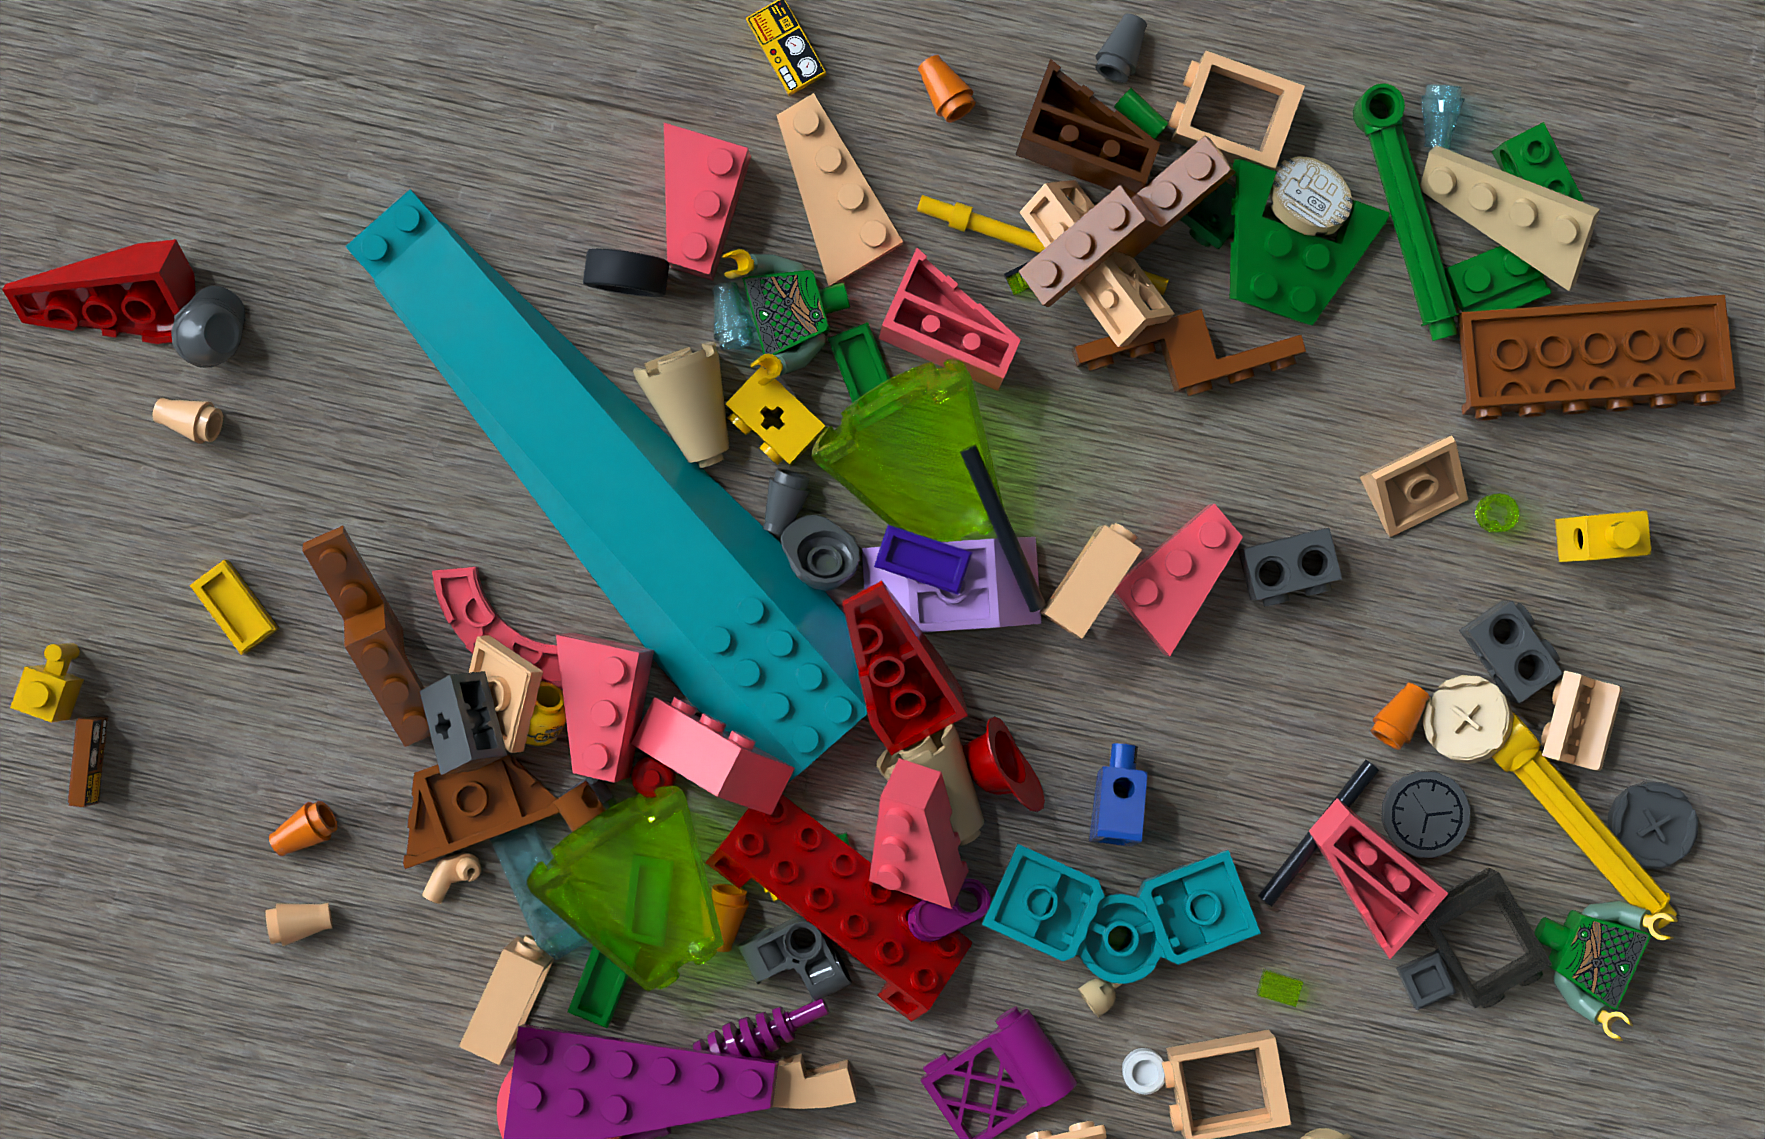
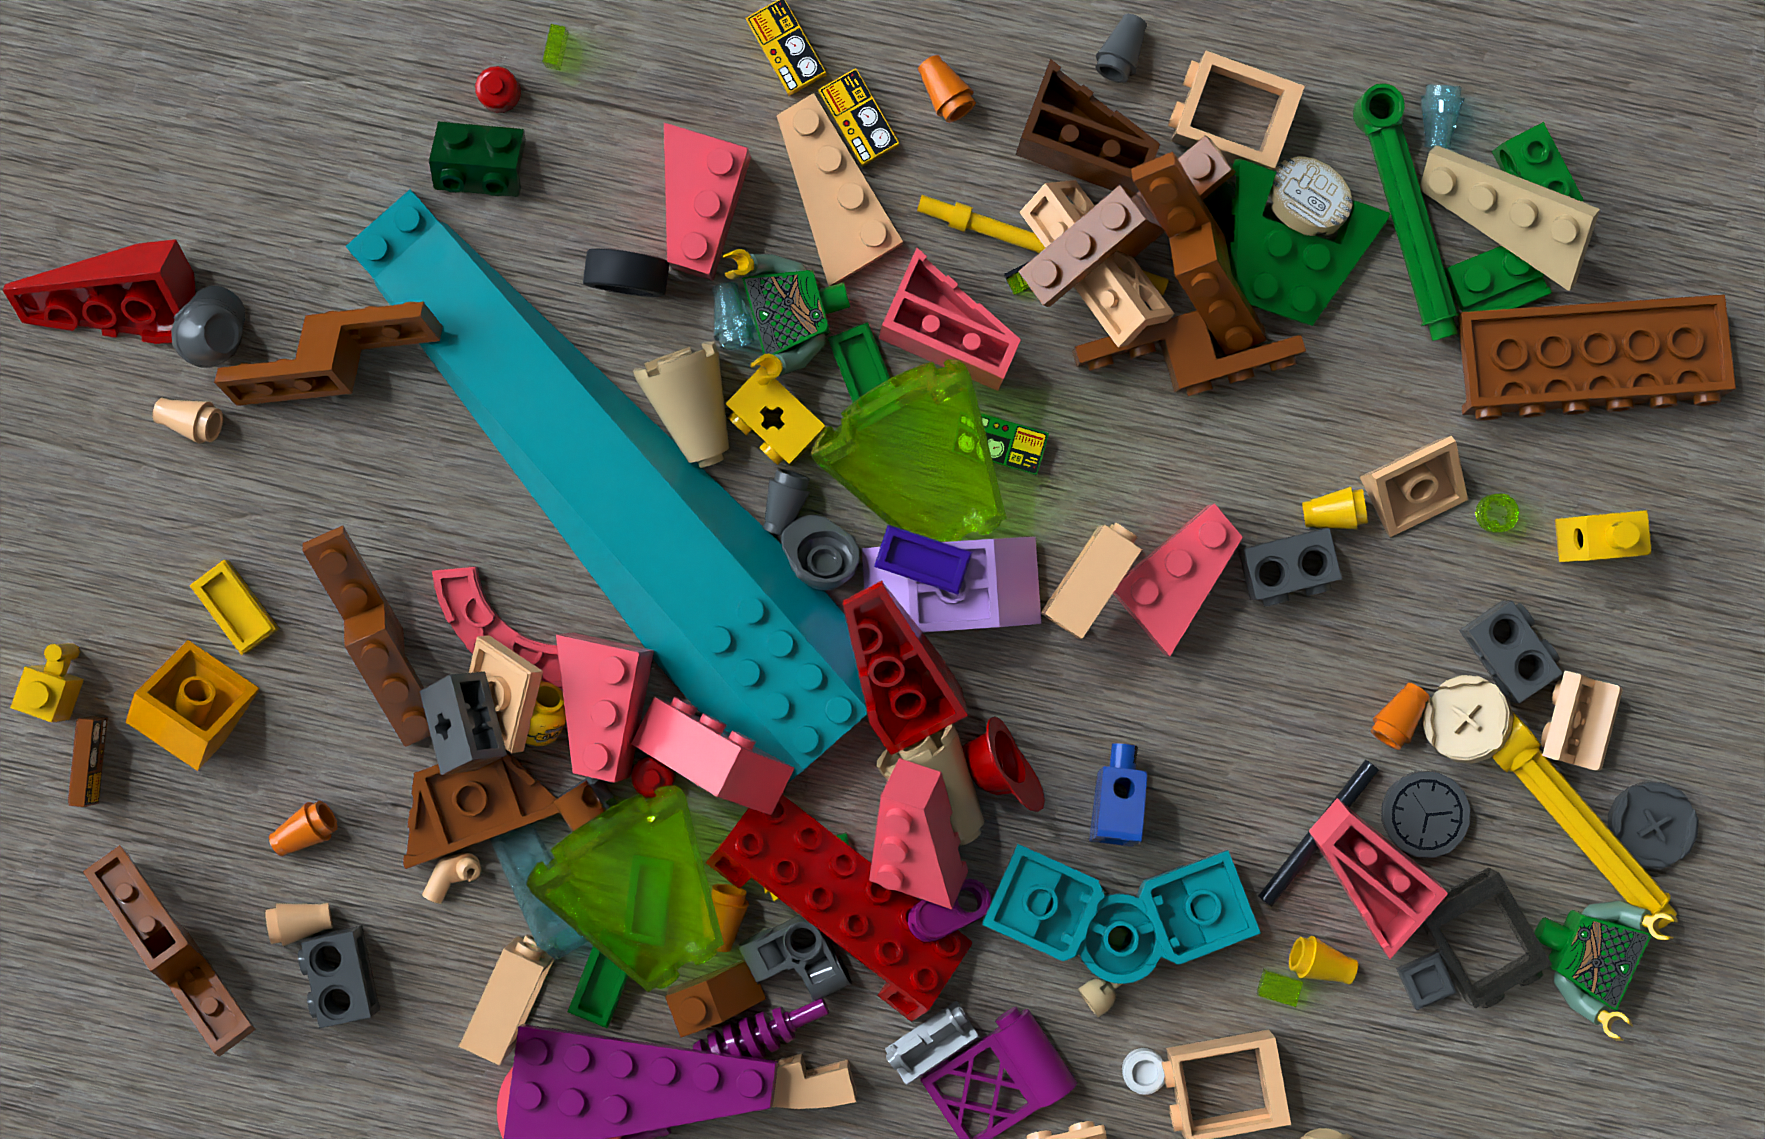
(169, 950): none -> dark orange bracket
(191, 704): none -> light orange slope
(329, 353): none -> dark orange bracket
(352, 976): none -> dark grey brick
(477, 159): none -> dark green bracket
(497, 89): none -> red piece
(555, 47): none -> clear neon green piece
(713, 998): none -> dark orange slope
(858, 117): none -> tile
(931, 1043): none -> light grey hinge
(1003, 528): black bar -> none
(1014, 444): none -> tile
(1141, 113): green piece -> none
(1199, 253): none -> dark orange bracket
(1320, 961): none -> yellow cone
(1336, 510): none -> yellow cone

